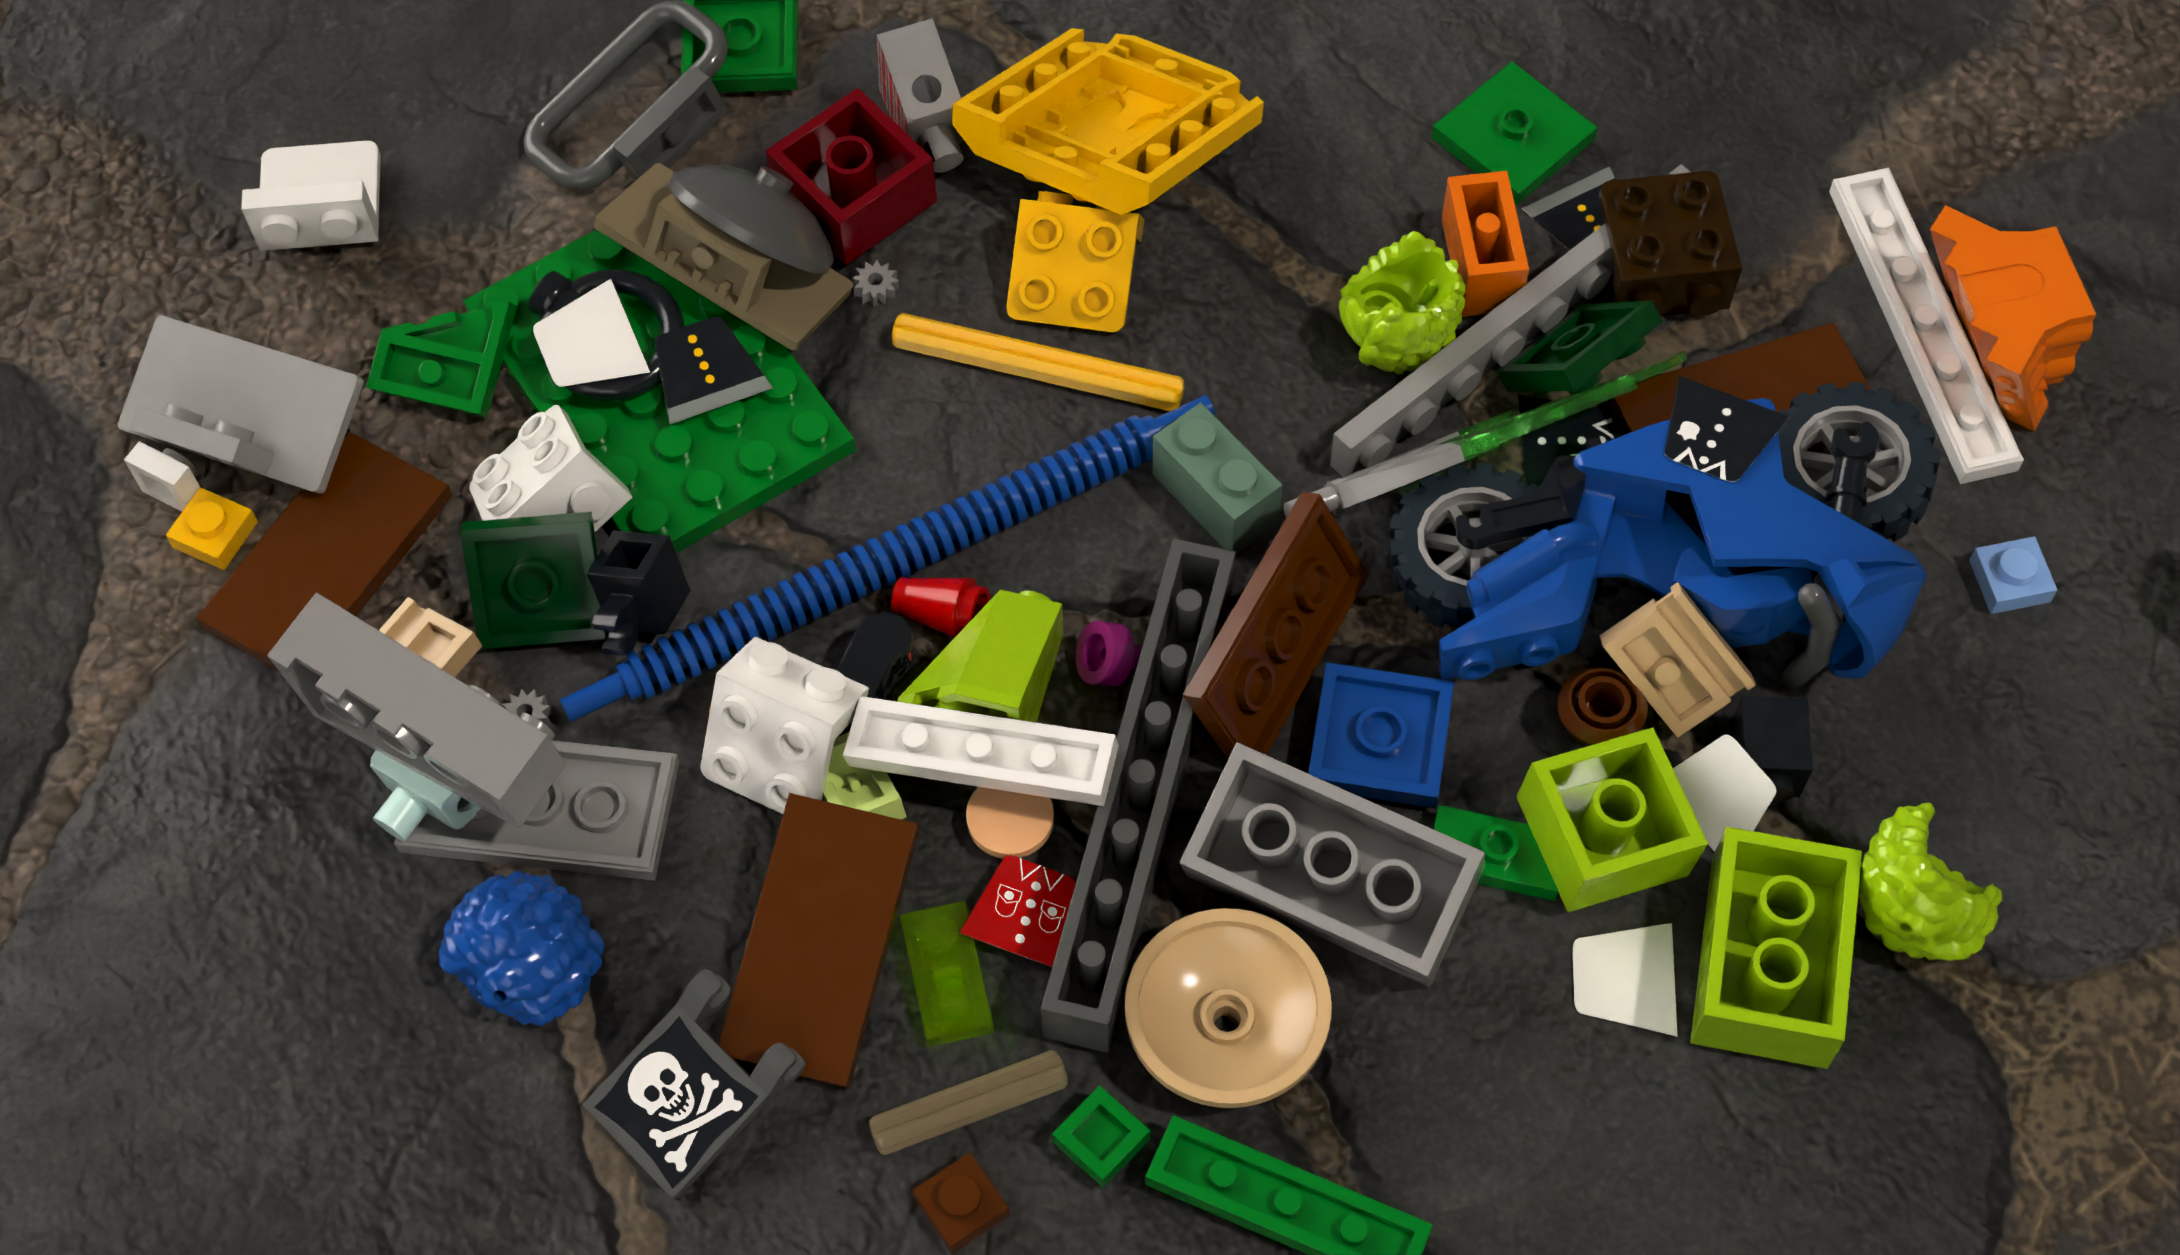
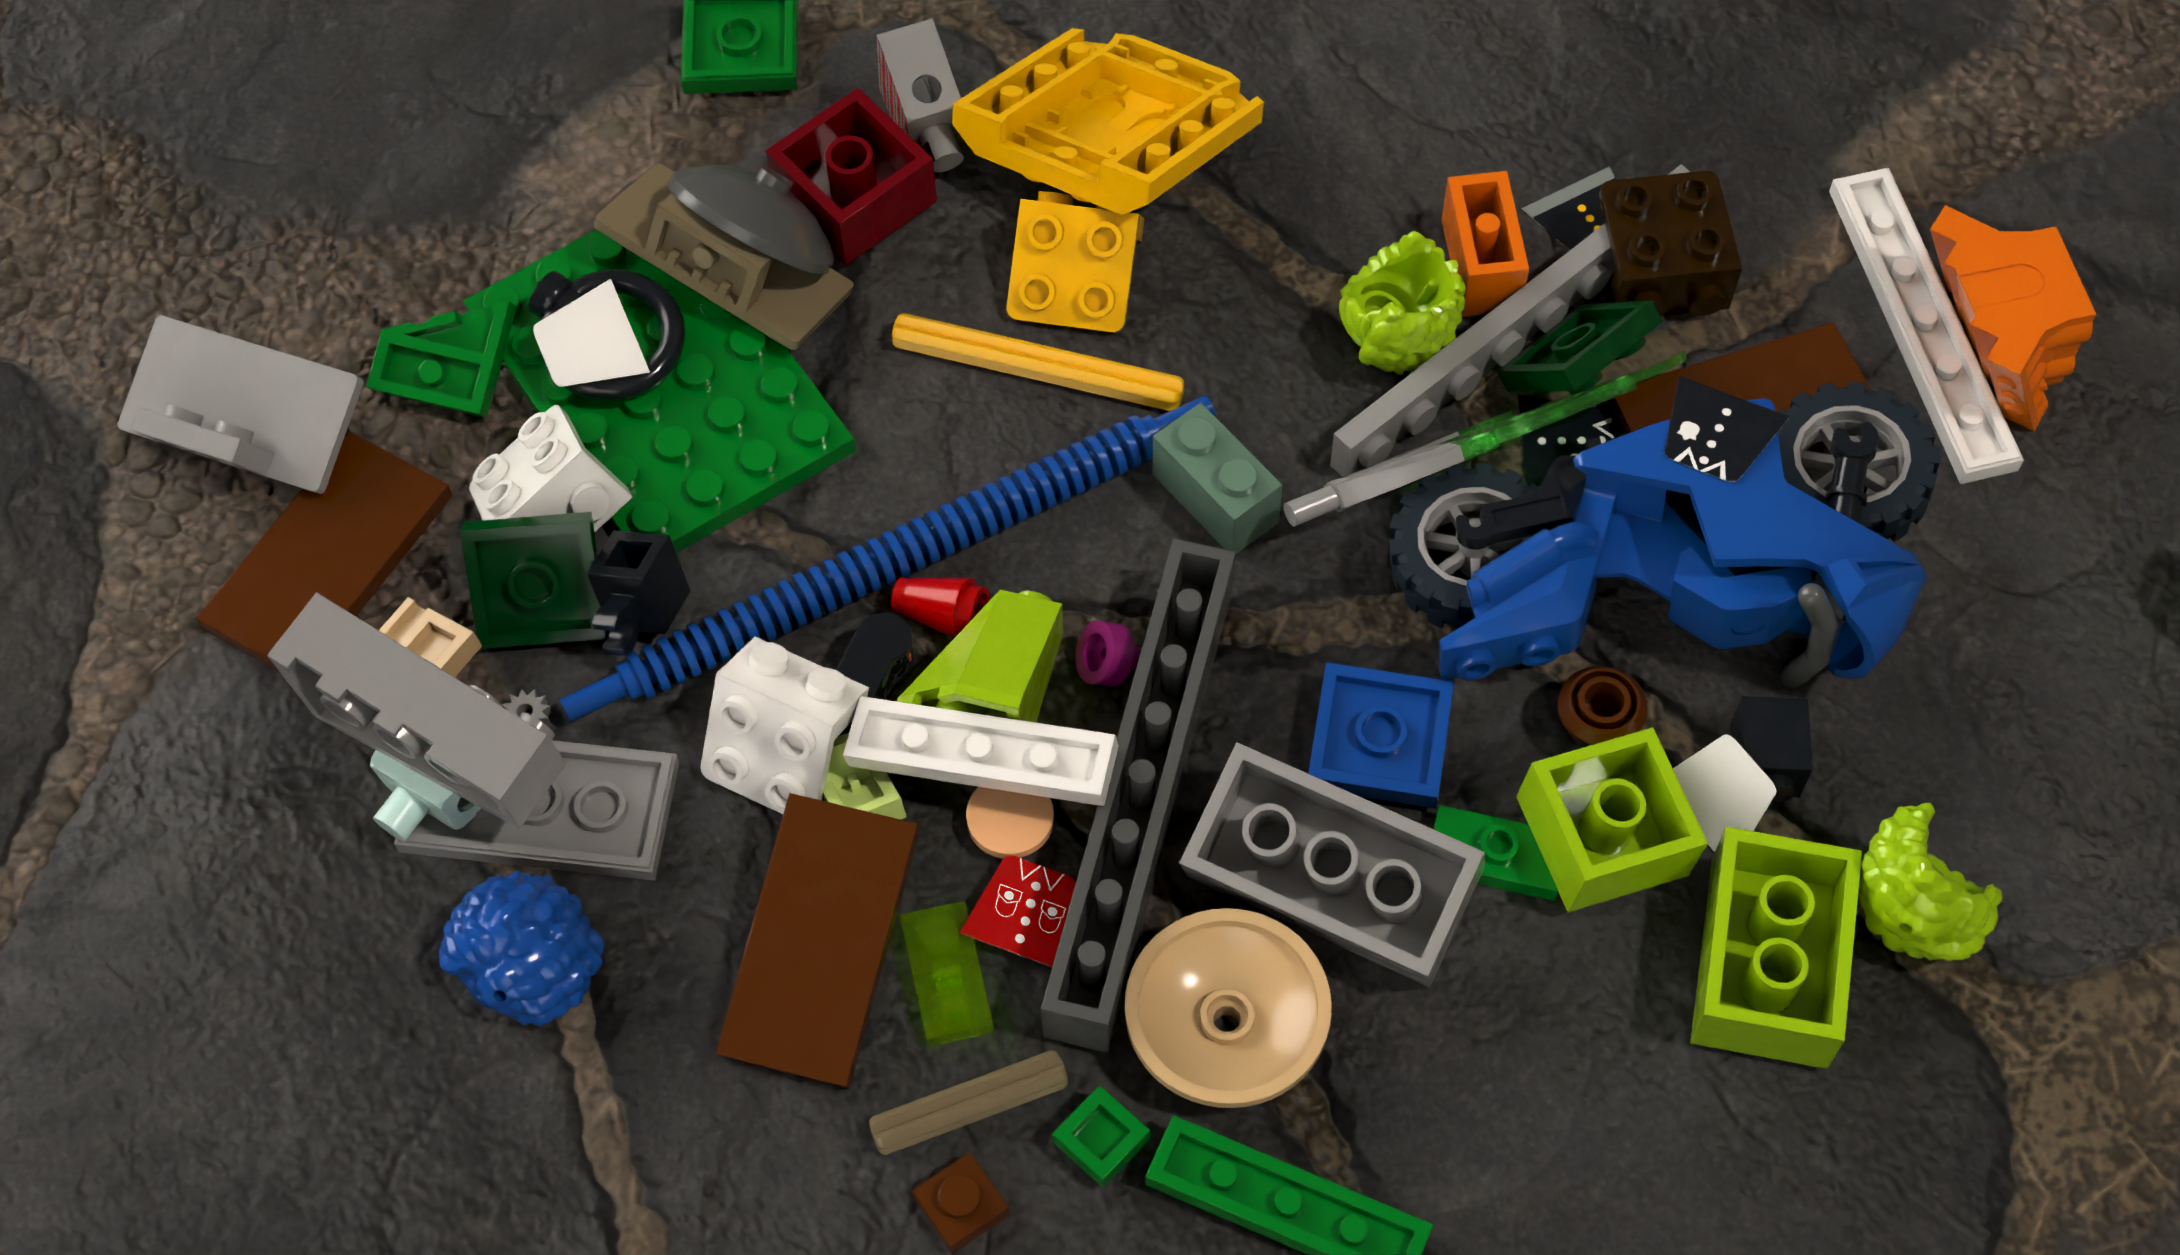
(163, 474): white plate -> none
(211, 528): yellow plate -> none
(315, 196): white bracket -> none
(663, 129): dark grey bar -> none
(683, 1094): flag -> none
(705, 369): black sticker -> none
(875, 273): light grey piece -> none
(1277, 630): reddish brown tile -> none
(1515, 129): green plate -> none
(1627, 977): white sticker -> none
(1677, 660): tan plate -> none
(2013, 575): light blue plate -> none

